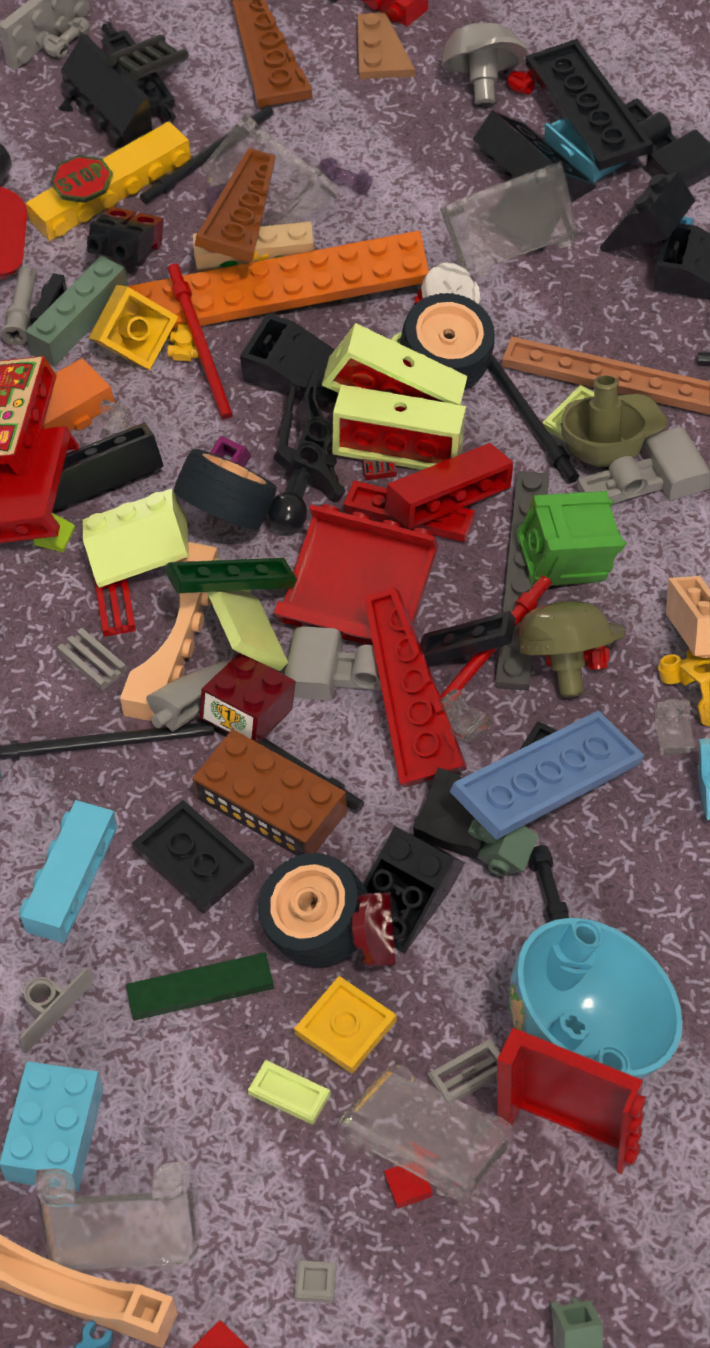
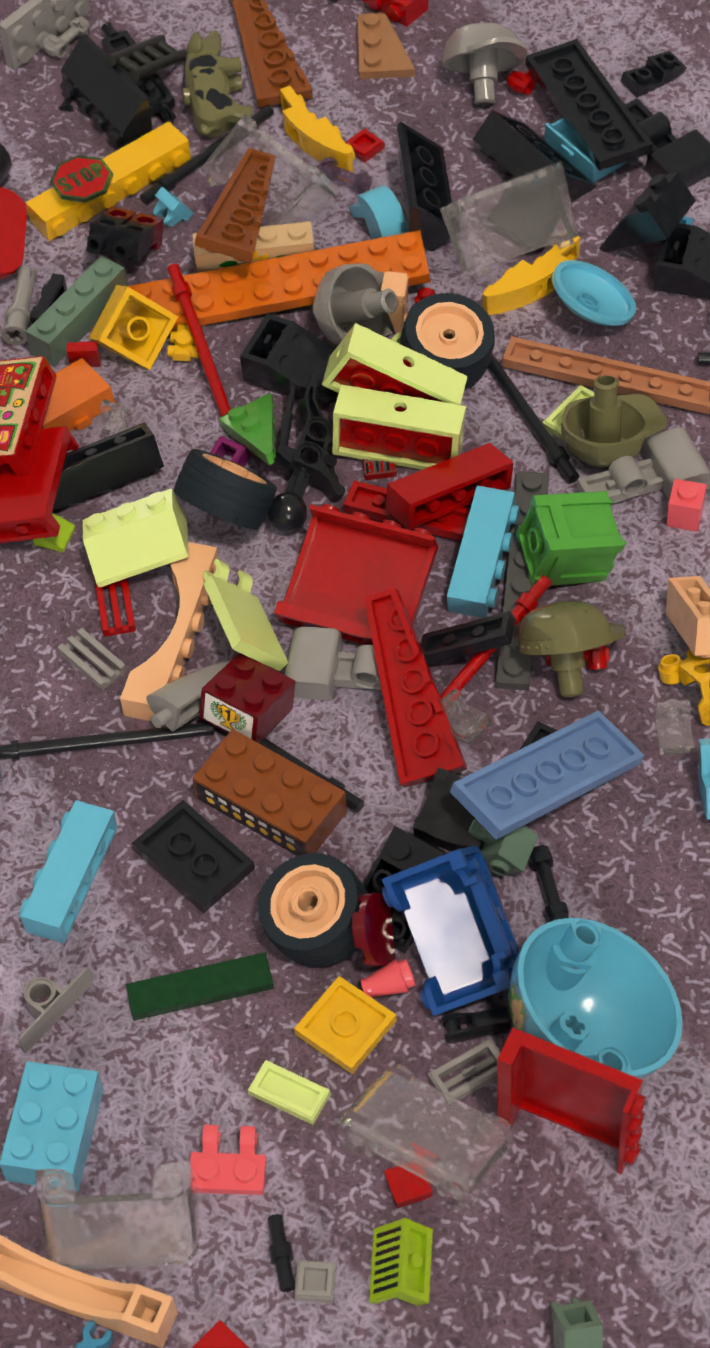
(87, 350): none -> red tile
(174, 207): none -> medium azure tile
(208, 86): none -> olive animal
(227, 1171): none -> coral plate
(230, 575): dark green tile -> none
(254, 427): none -> bright green wing
(281, 1253): none -> black bar
(311, 135): none -> yellow slope
(353, 296): none -> light grey piece
(365, 145): none -> red tile
(381, 212): none -> medium azure brick
(389, 980): none -> coral cone
(399, 284): none -> light nougat slope
(401, 1262): none -> lime panel
(424, 185): none -> black slope
(450, 279): white tile -> none
(455, 927): none -> blue windscreen
(482, 551): none -> medium azure brick
(482, 1024): none -> black bar
(527, 282): none -> yellow slope
(593, 293): none -> medium azure dish
(657, 72): none -> black slope
(686, 505): none -> coral brick

